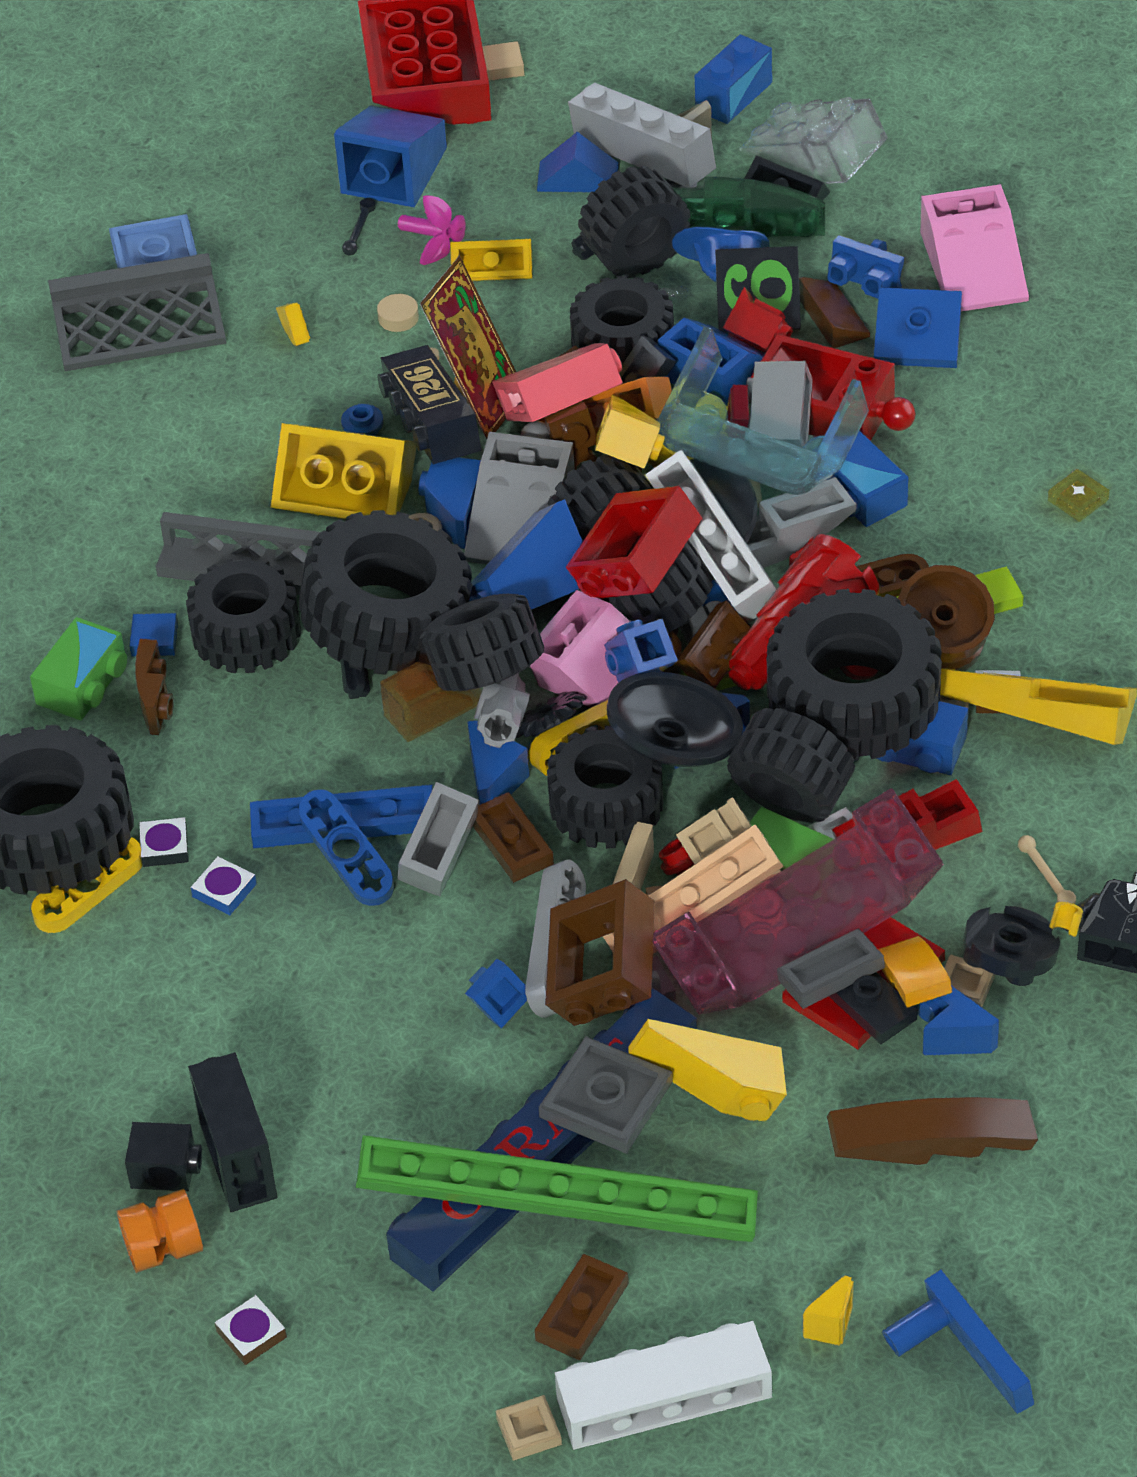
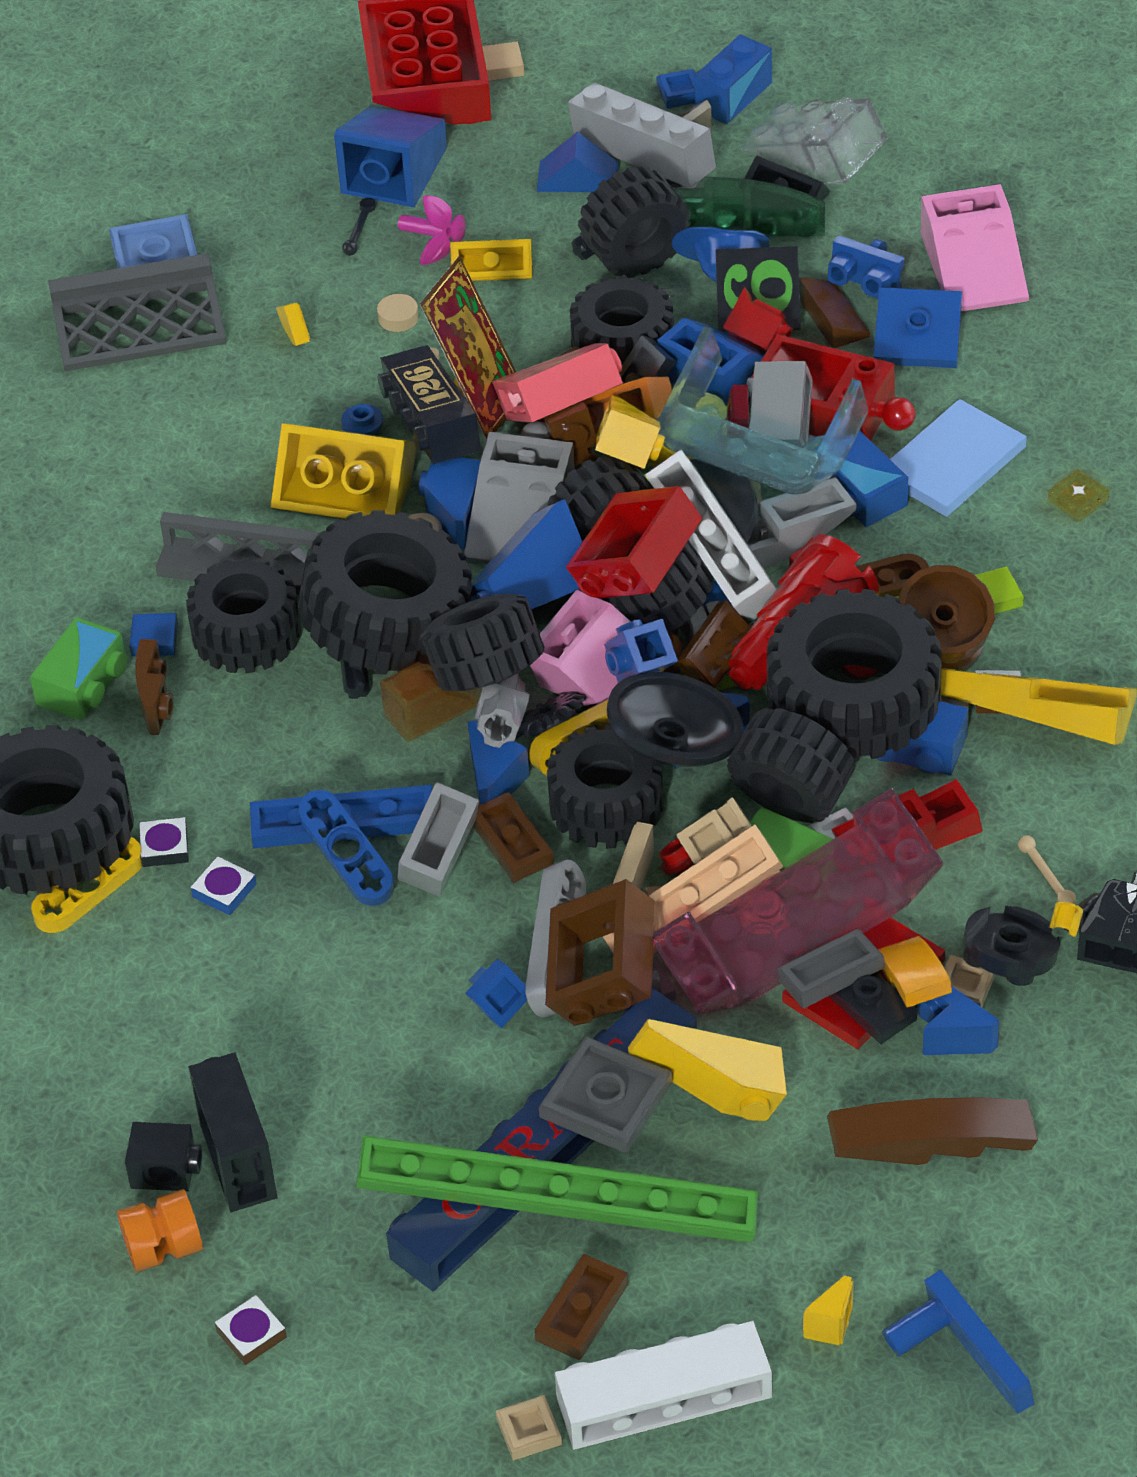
(677, 88): none -> blue tile
(956, 456): none -> light blue tile

